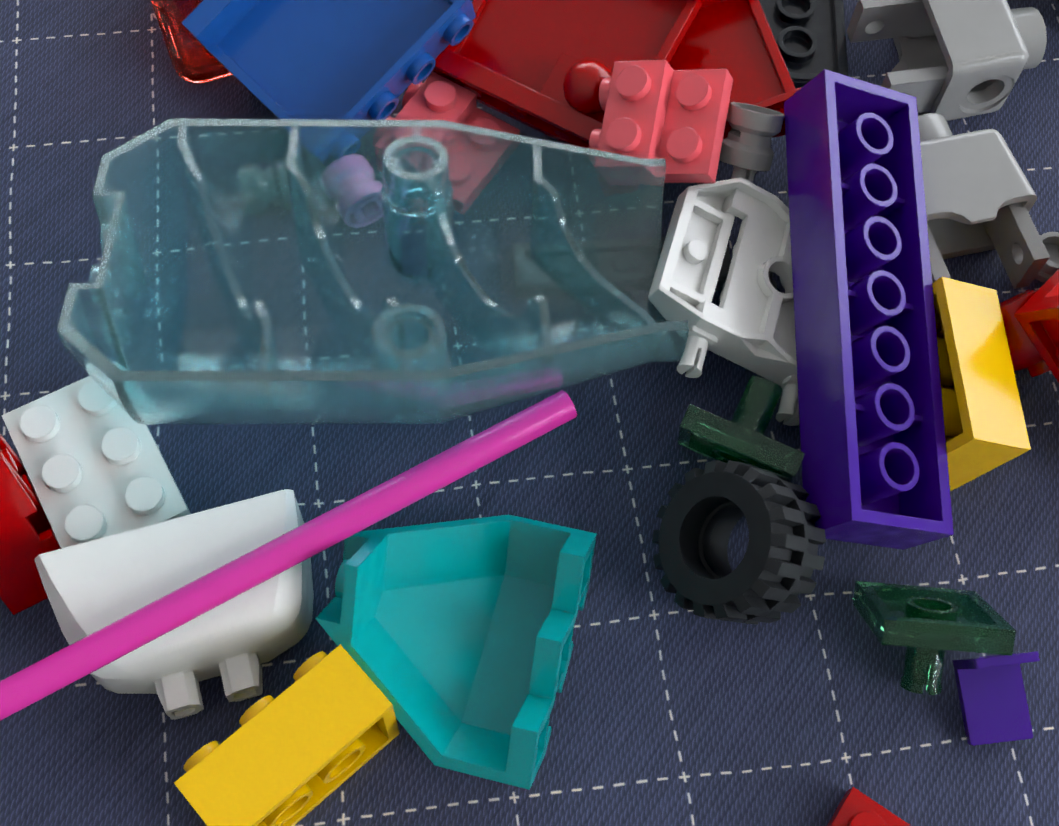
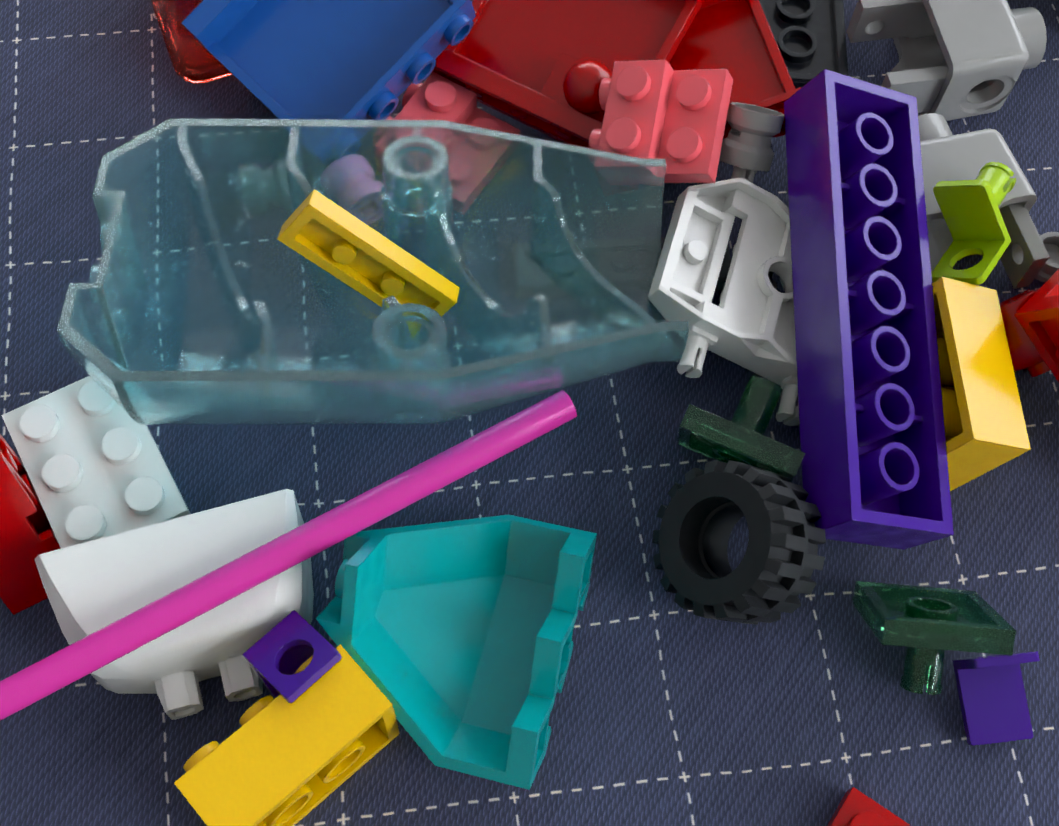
(285, 650): none -> dark purple bracket
(363, 256): none -> yellow plate
(974, 222): none -> lime bracket

